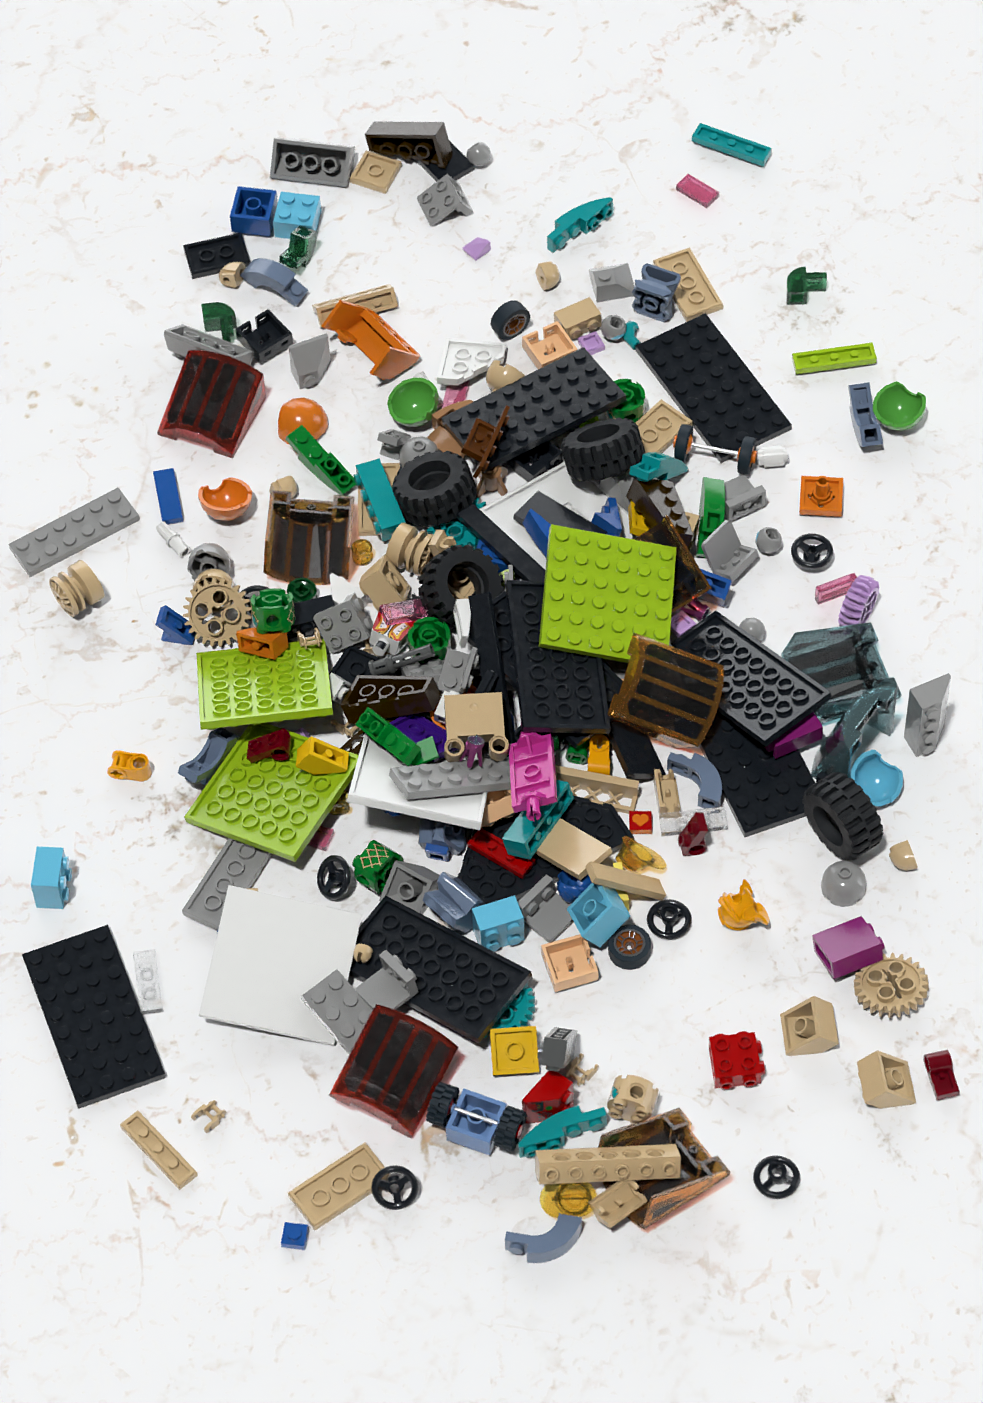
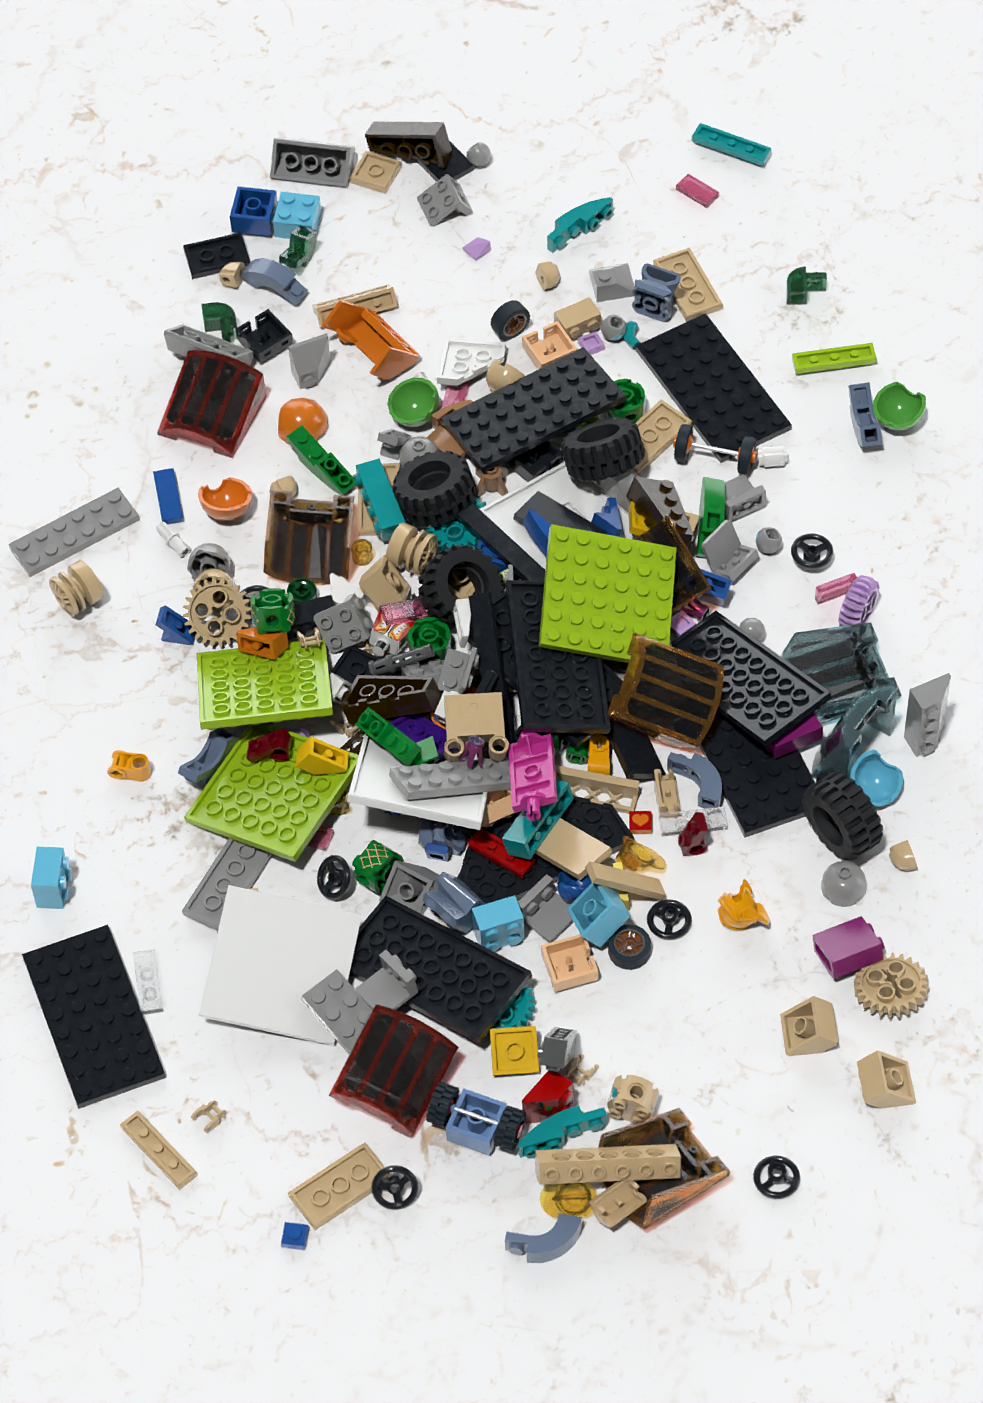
(362, 952): tan hinge -> none
(440, 542): tan tile -> none
(481, 440): reddish brown bracket -> none
(657, 466): teal slope -> none
(736, 1060): red brick -> none
(821, 491): orange plate -> none
(940, 1074): dark red plate -> none

